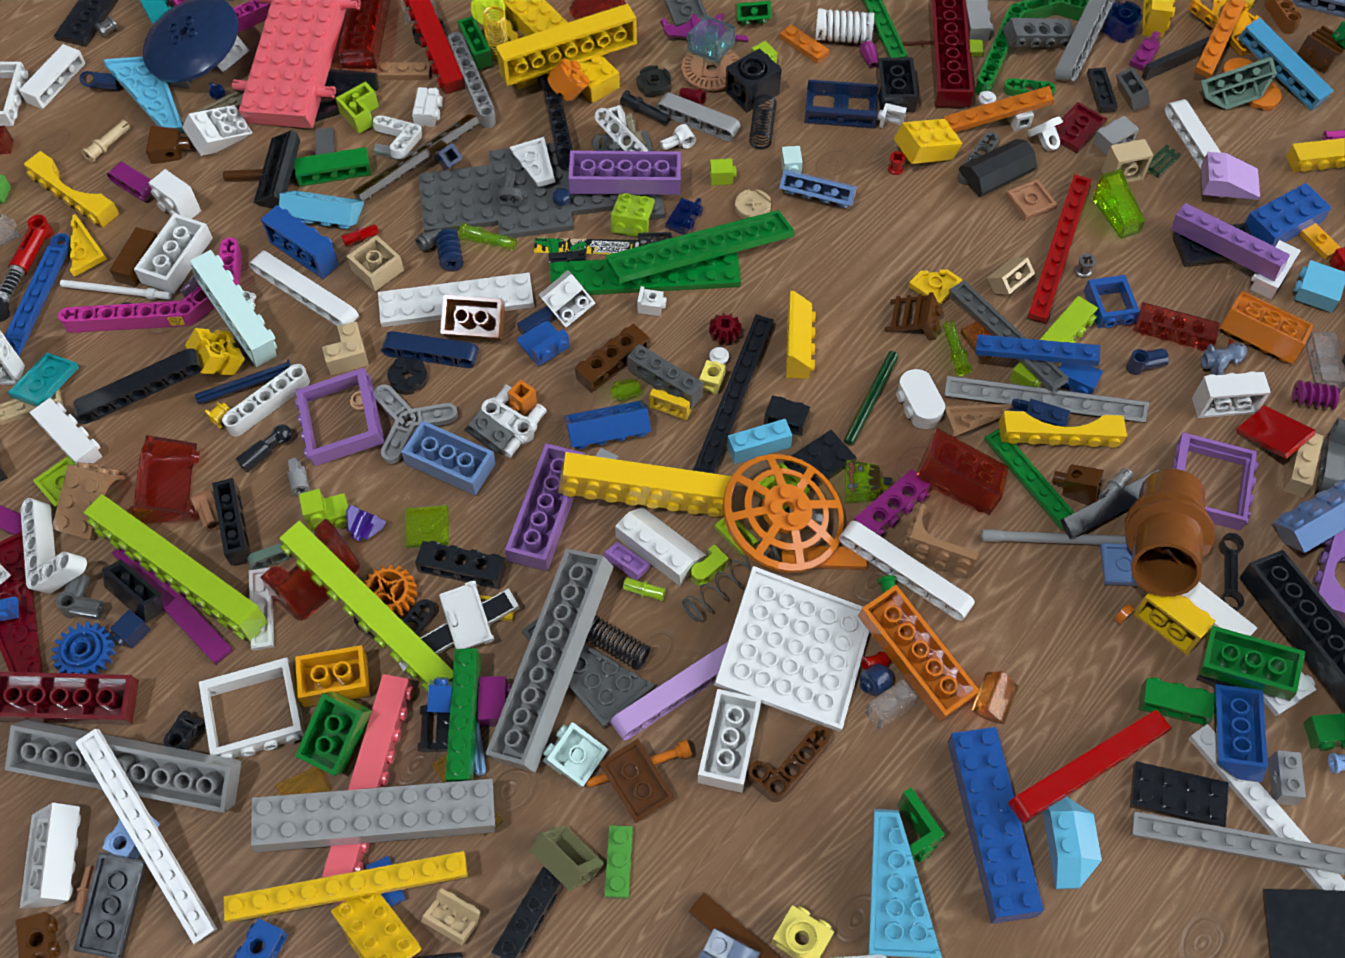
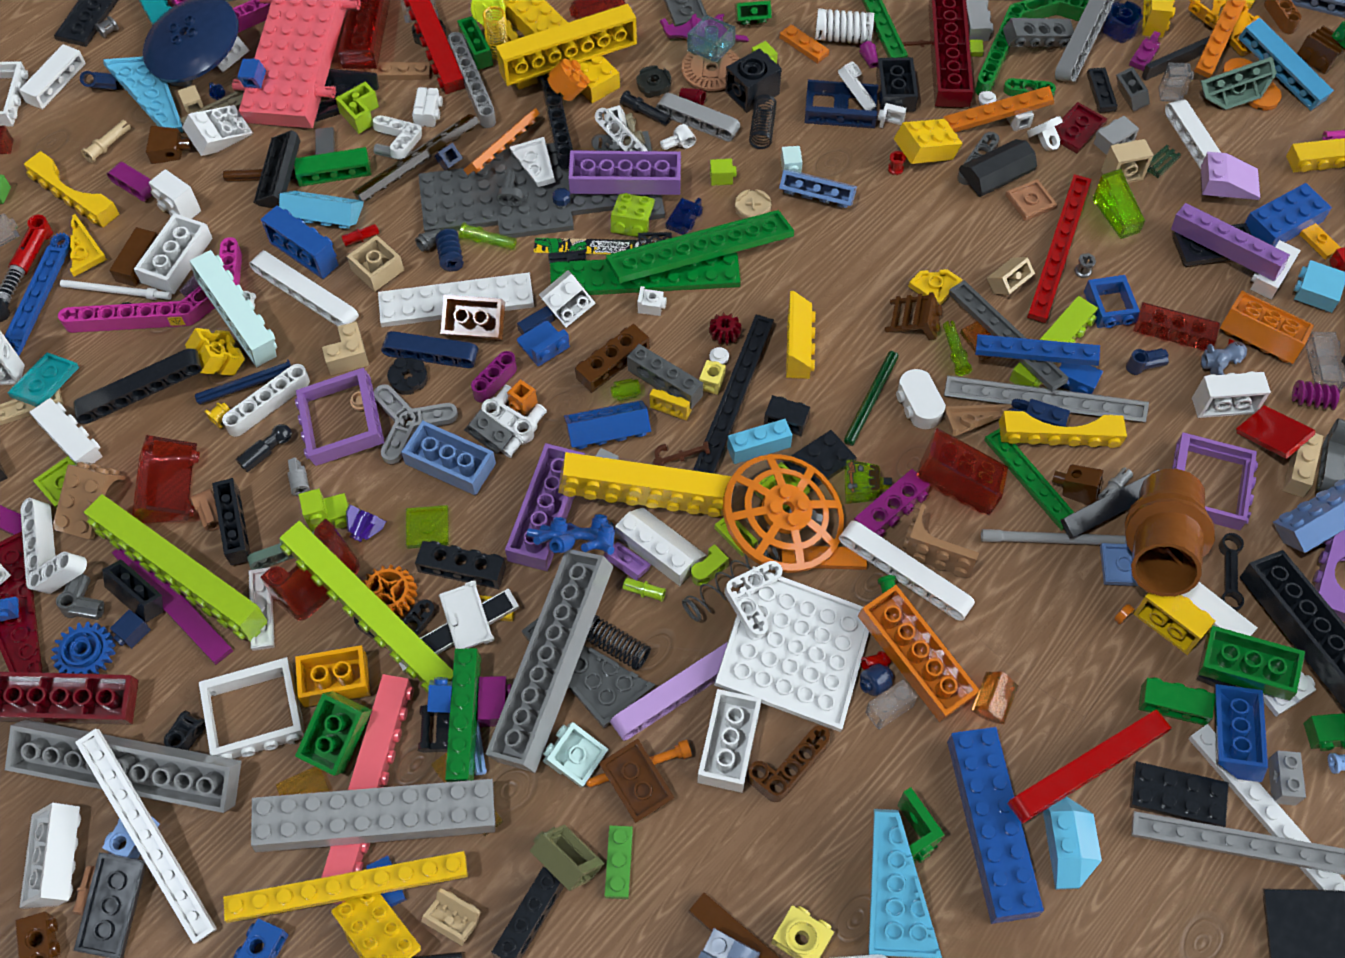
(190, 99): none -> tan brick
(251, 73): none -> blue brick
(486, 378): none -> magenta beam
(498, 146): none -> orange plate
(564, 535): none -> blue plant
(661, 461): none -> copper piece
(745, 596): none -> white beam
(849, 75): none -> white beam
(1175, 81): none -> clear brick

